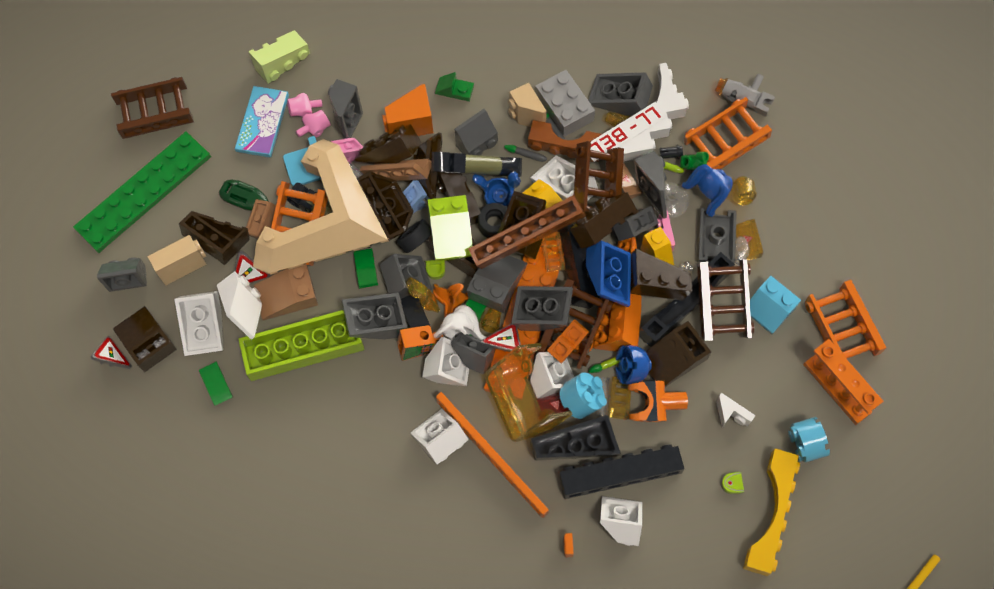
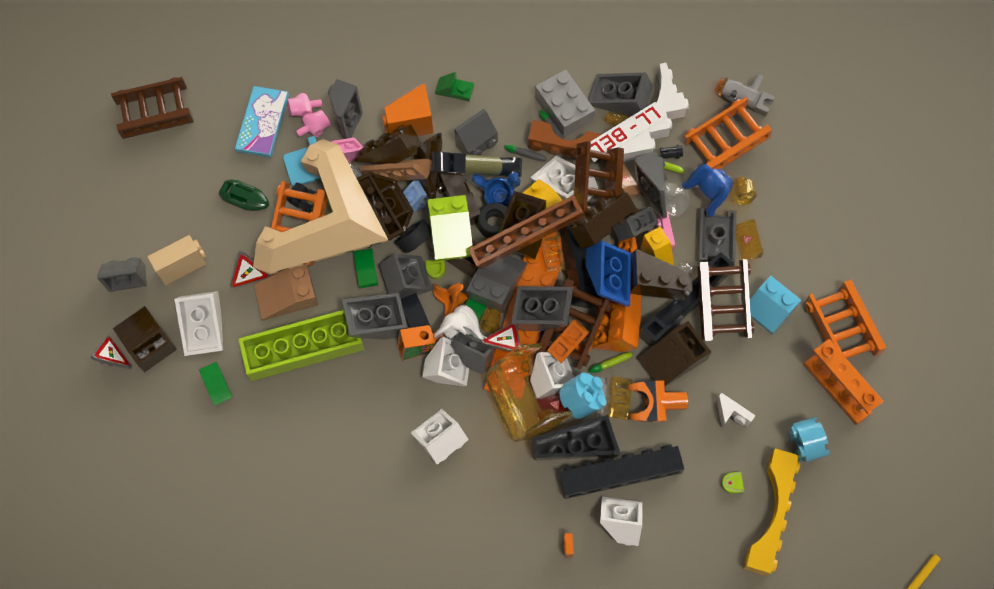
(142, 192): green plate -> none
(215, 237): dark brown wedge -> none
(241, 303): white slope -> none
(261, 216): medium nougat slope -> none
(279, 56): yellowish green wedge -> none
(426, 297): clear yellow slope -> none
(492, 455): orange tile -> none
(525, 106): tan slope -> none
(633, 364): blue cylinder -> none
(691, 162): green plate -> none
(742, 249): clear arm -> none

